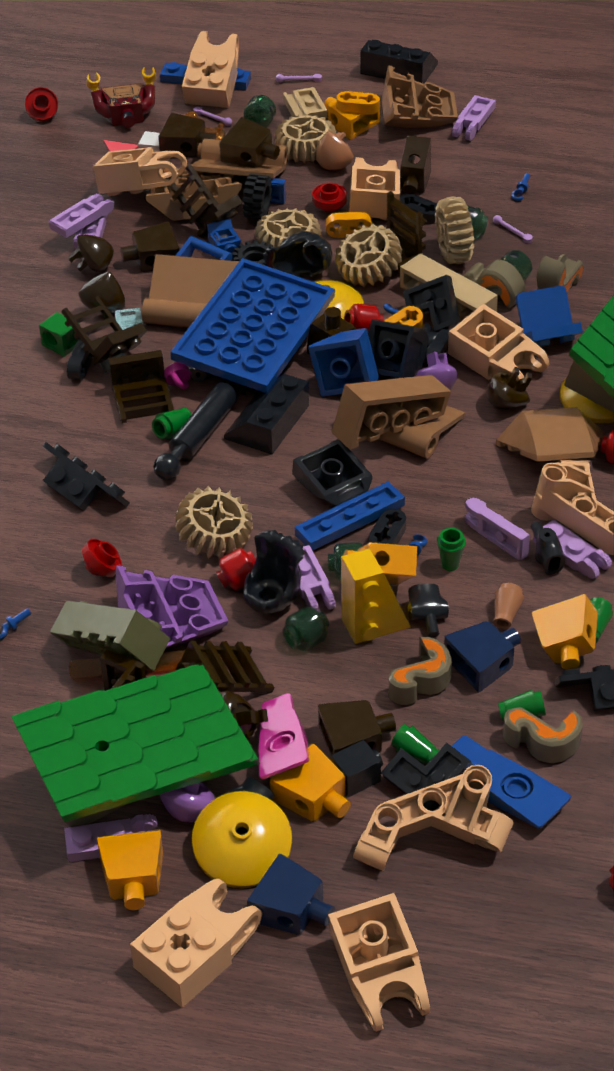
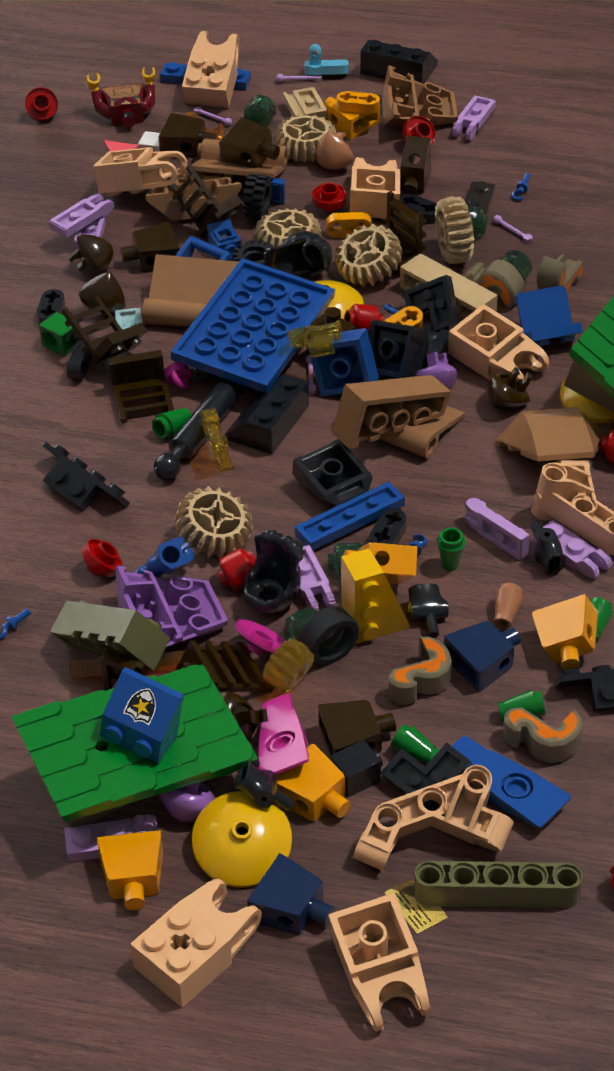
(50, 303): none -> black beam
(142, 715): none -> blue slope
(168, 558): none -> blue animal
(218, 443): none -> clear yellow piece
(259, 637): none -> dark pink dish
(261, 787): none -> black piece
(288, 665): none -> clear yellow gear
(312, 388): none -> lavender hinge
(316, 66): none -> medium azure piece
(317, 338): none -> clear yellow piece
(339, 643): none -> black tyre
(416, 914): none -> clear yellow sticker
(419, 127): none -> red plate
(480, 195): none -> clear smoke plate
(518, 884): none -> olive beam

